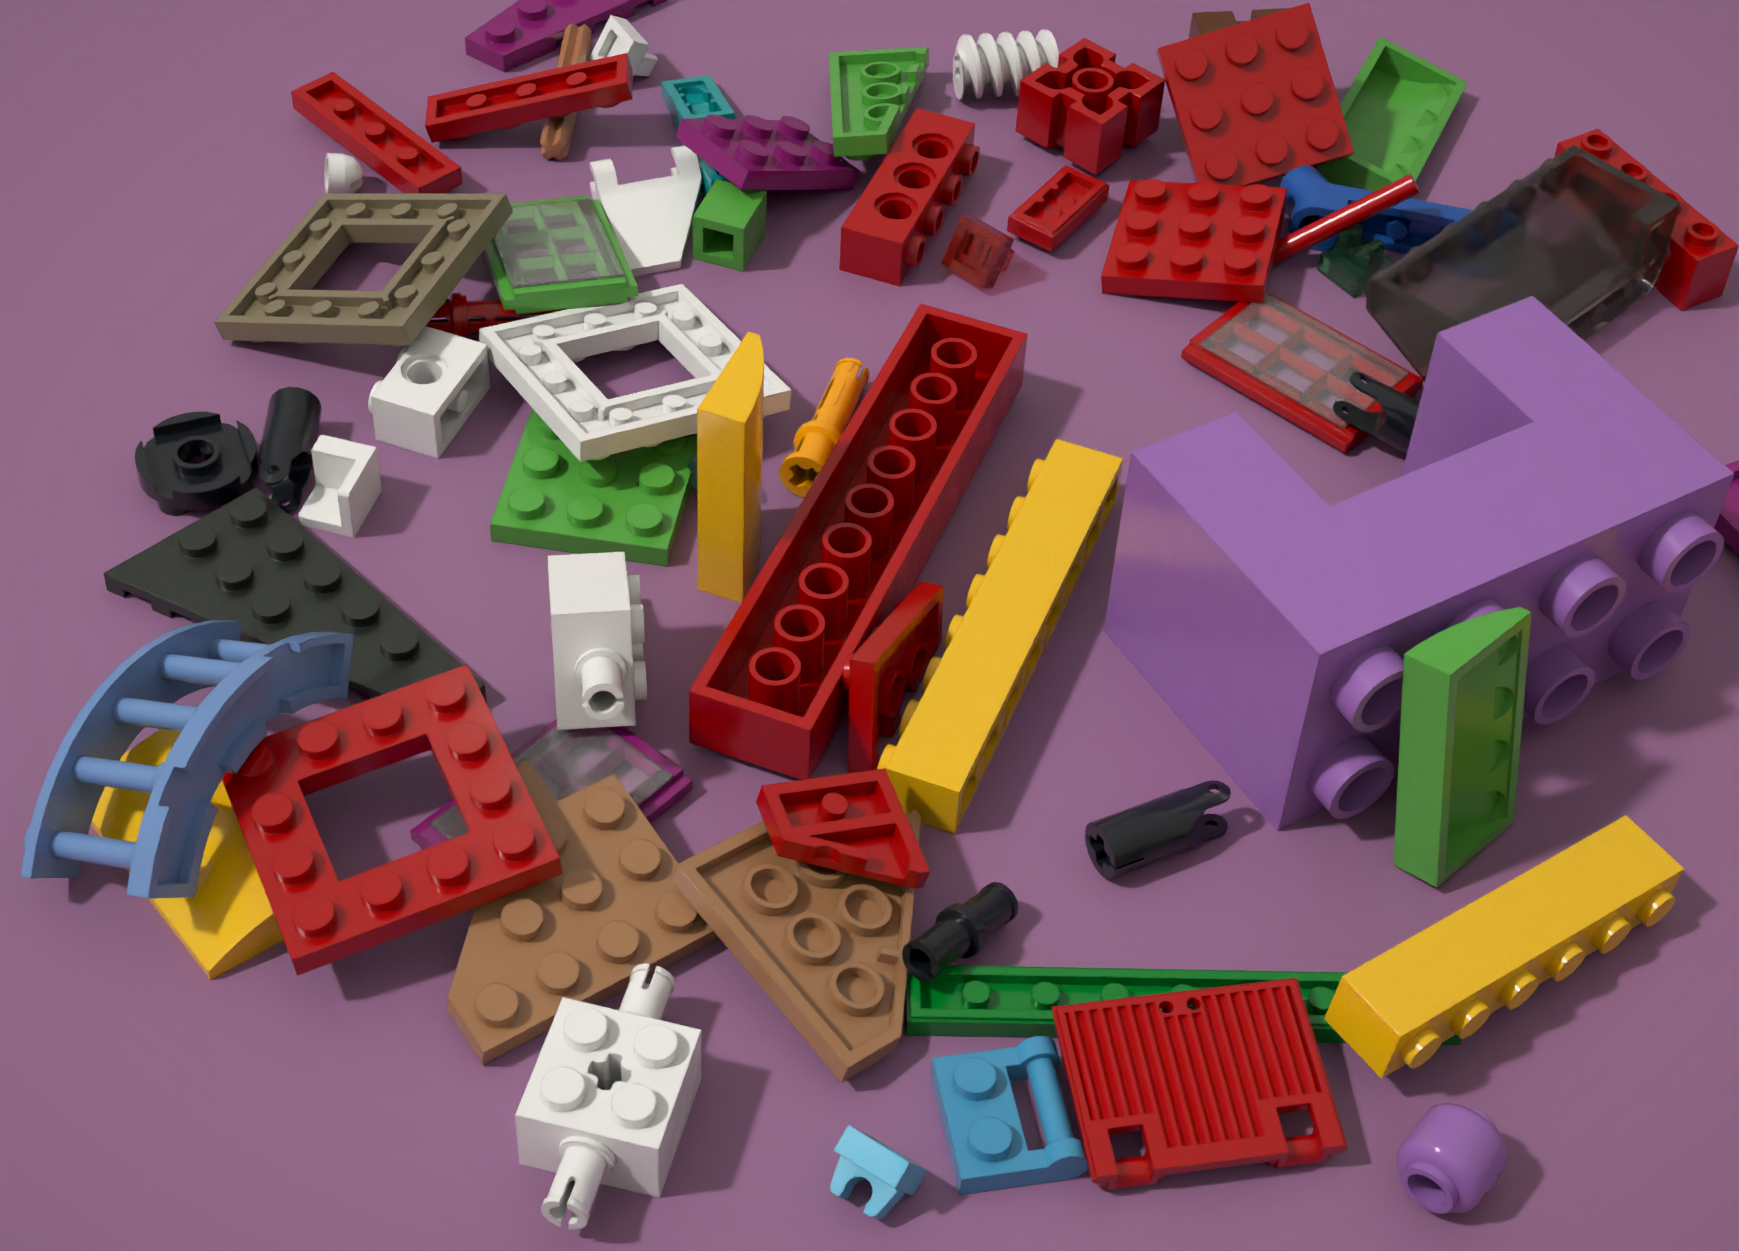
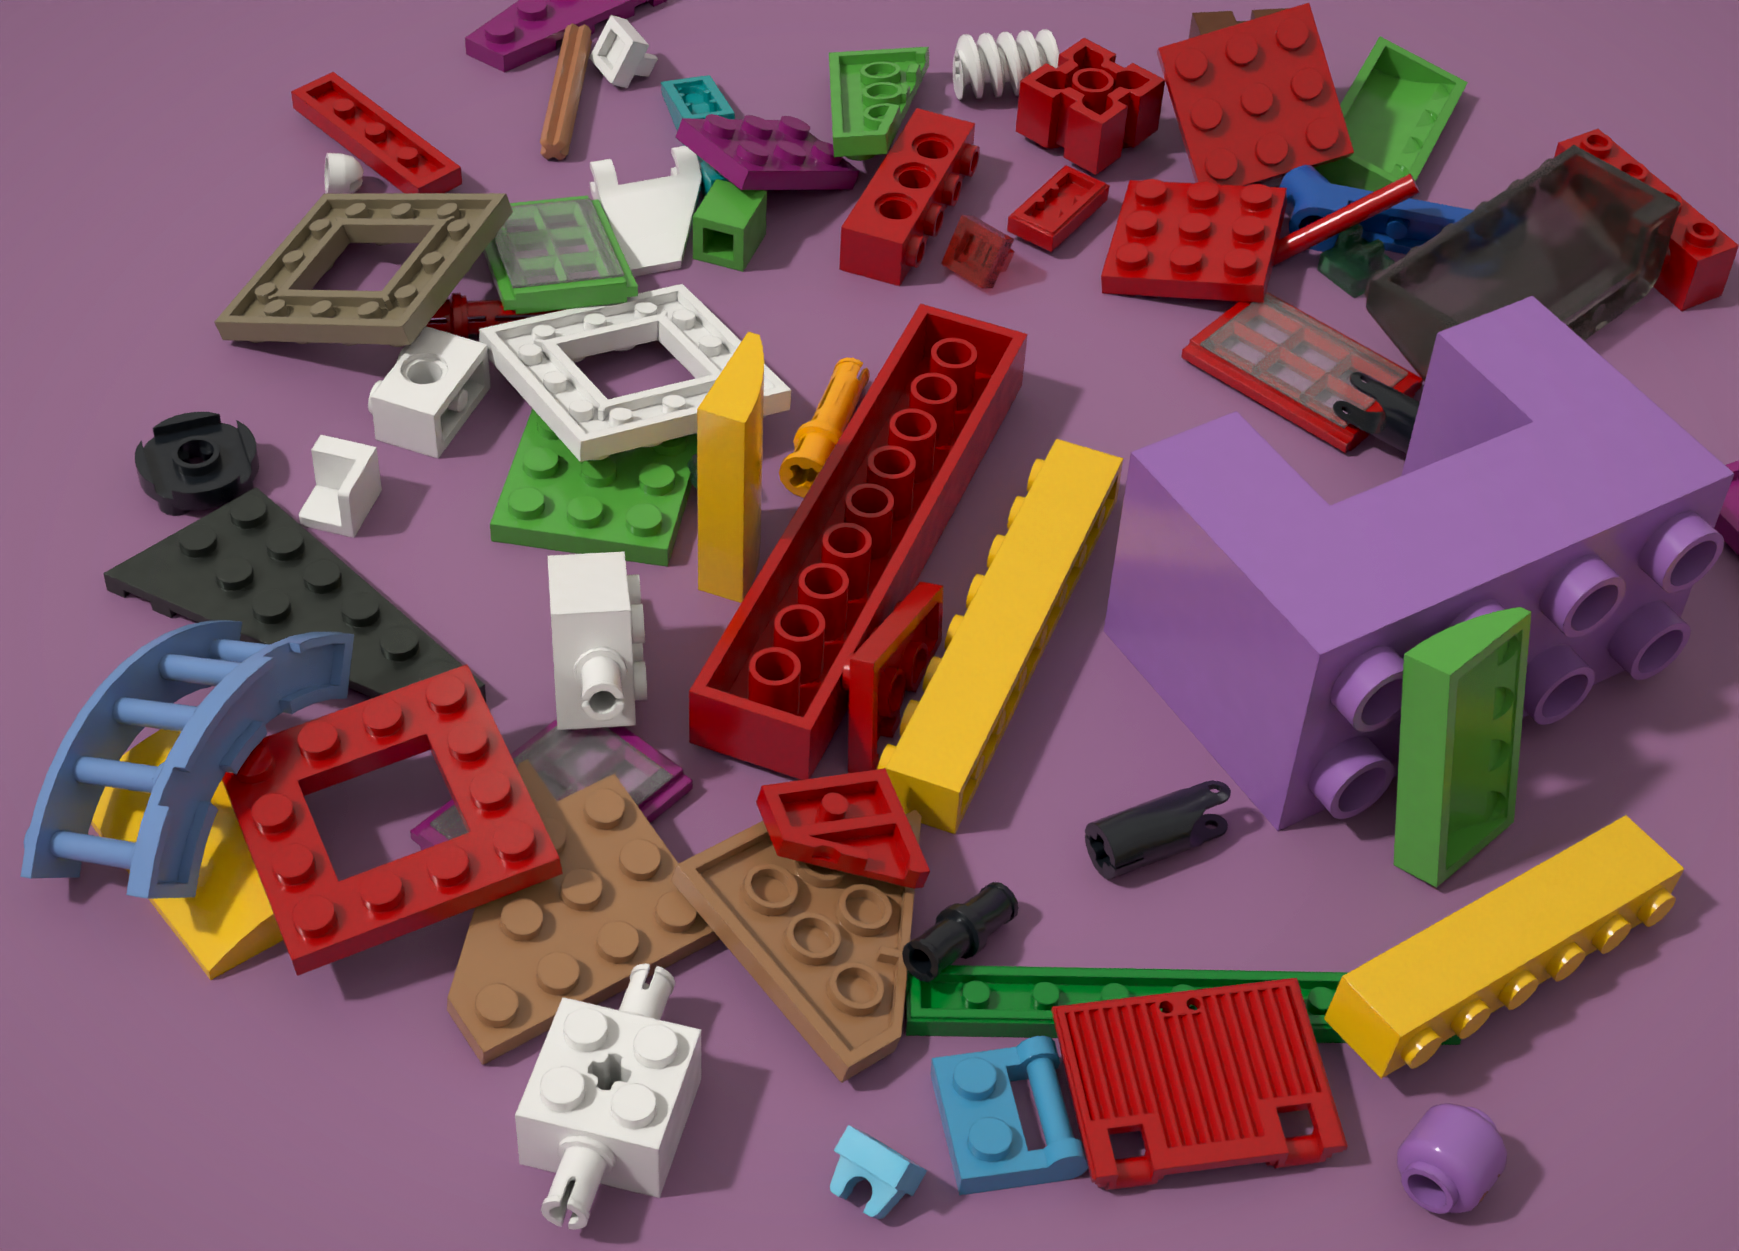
(287, 444): black piece -> none
(529, 98): red plate -> none

